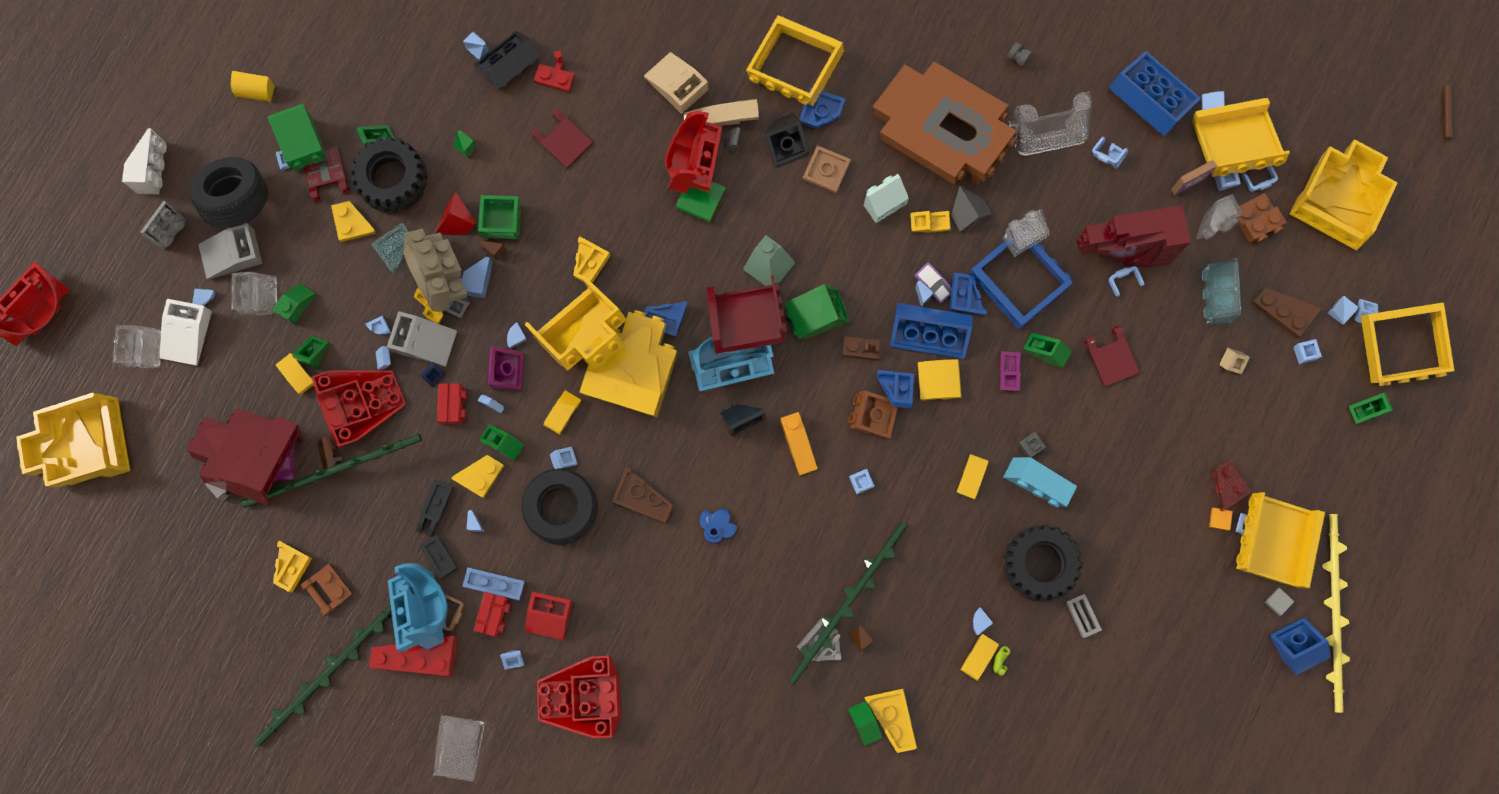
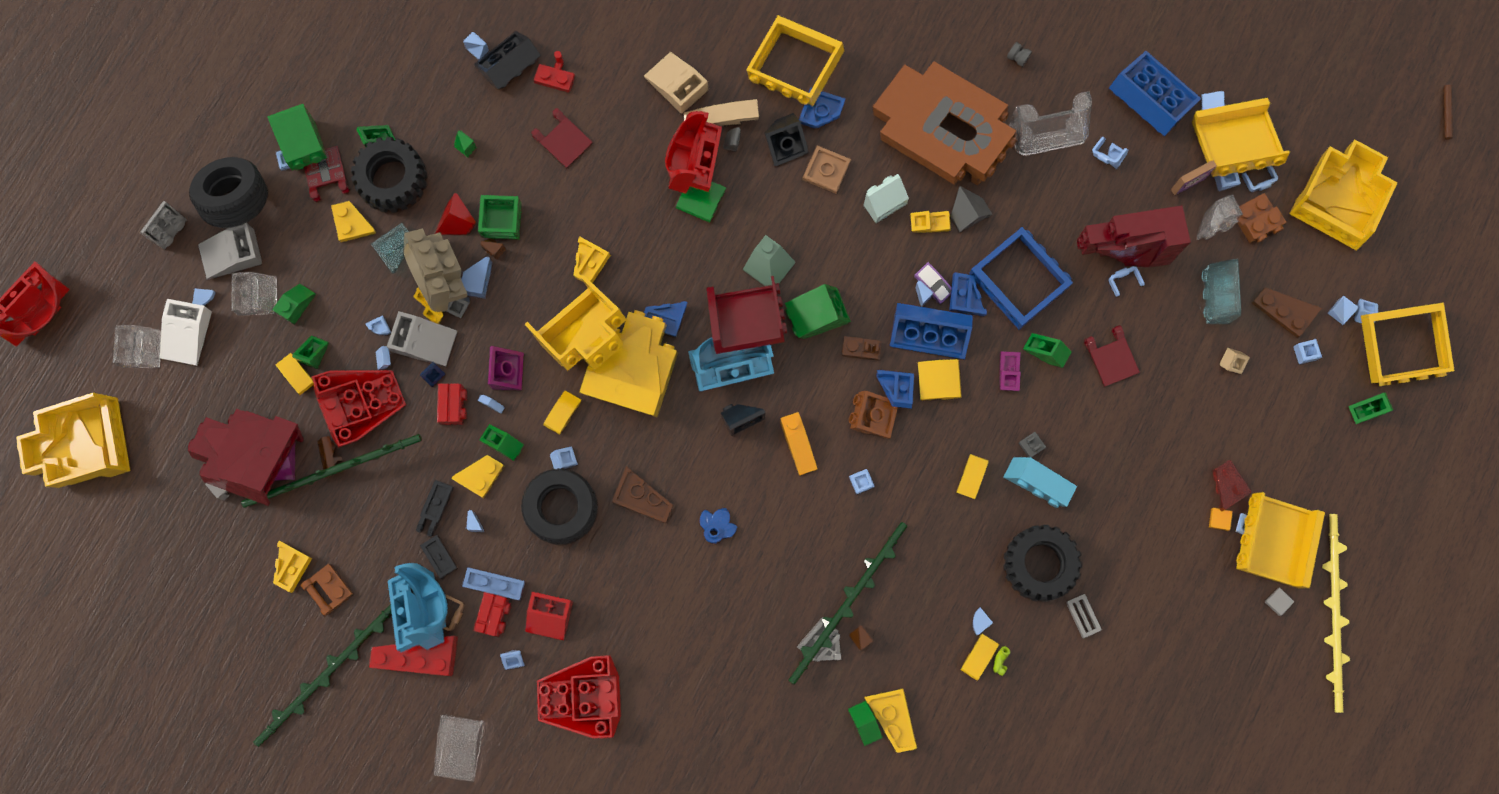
(145, 164): white slope -> none
(252, 86): yellow brick -> none
(515, 336): light blue tile -> none
(1026, 232): clear slope -> none
(1301, 646): blue slope -> none

